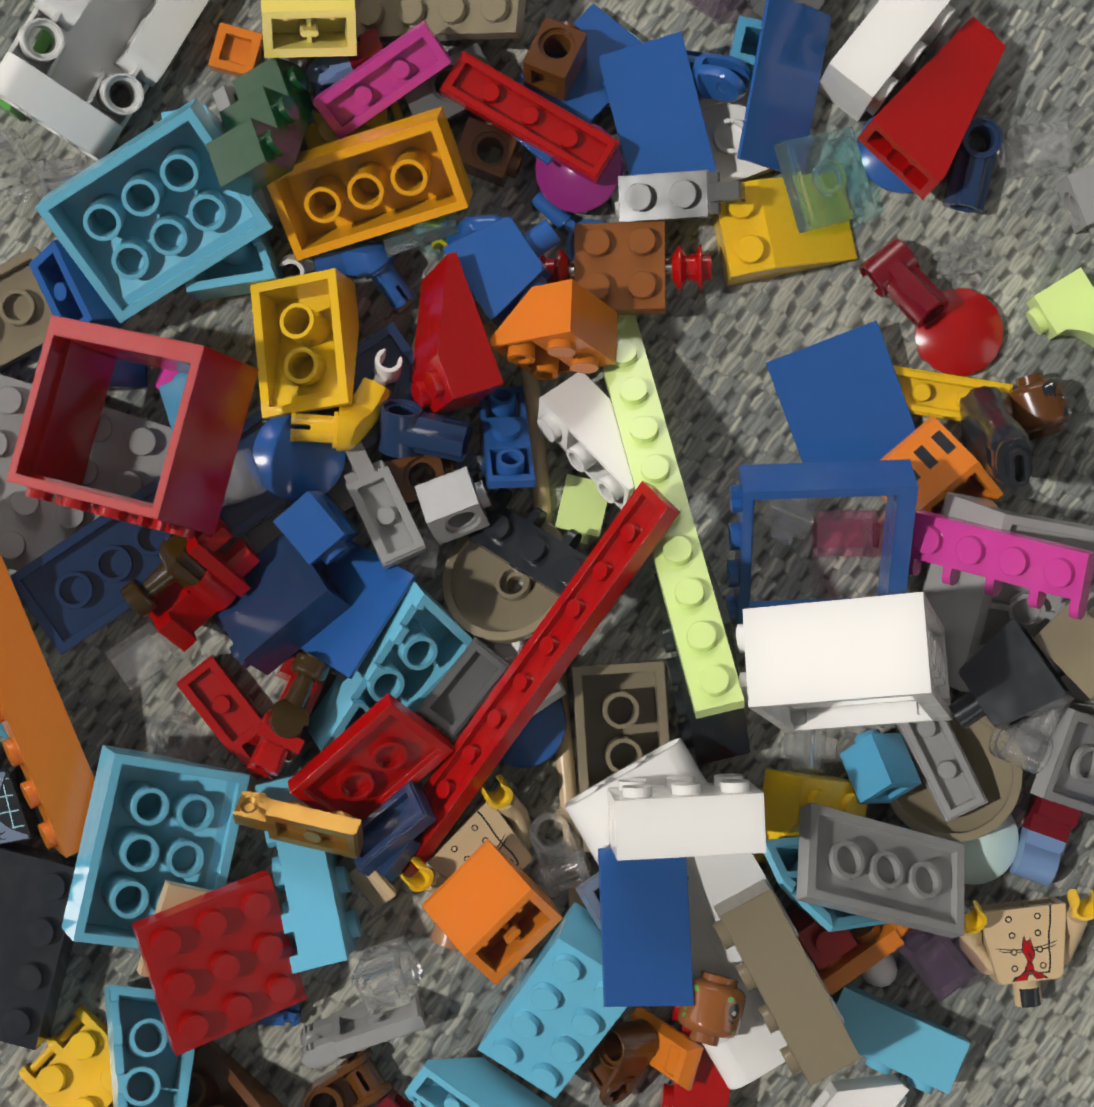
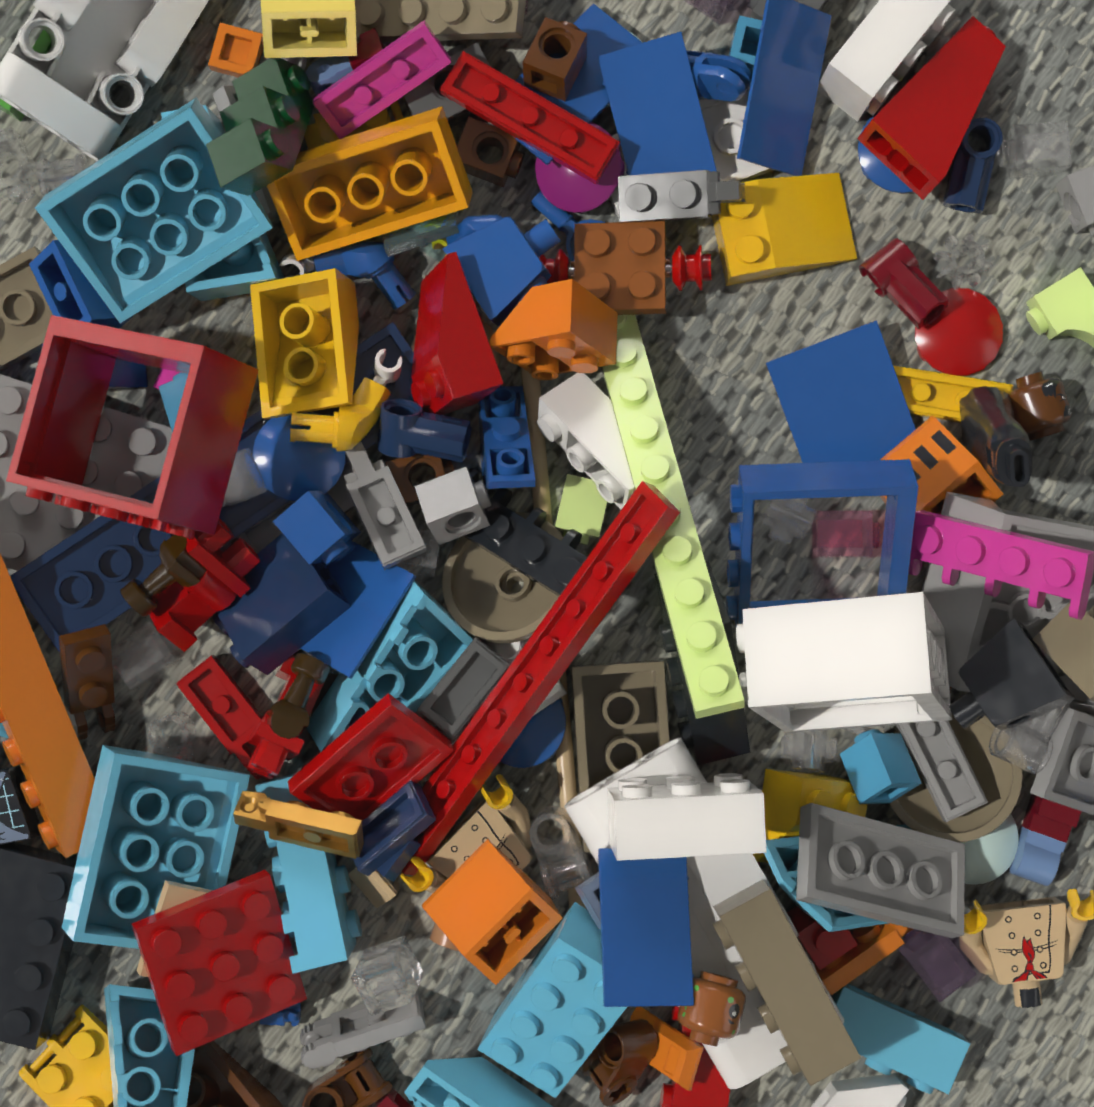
(88, 677): none -> reddish brown hinge
(825, 179): clear light blue tile -> none
(882, 973): white hinge -> none

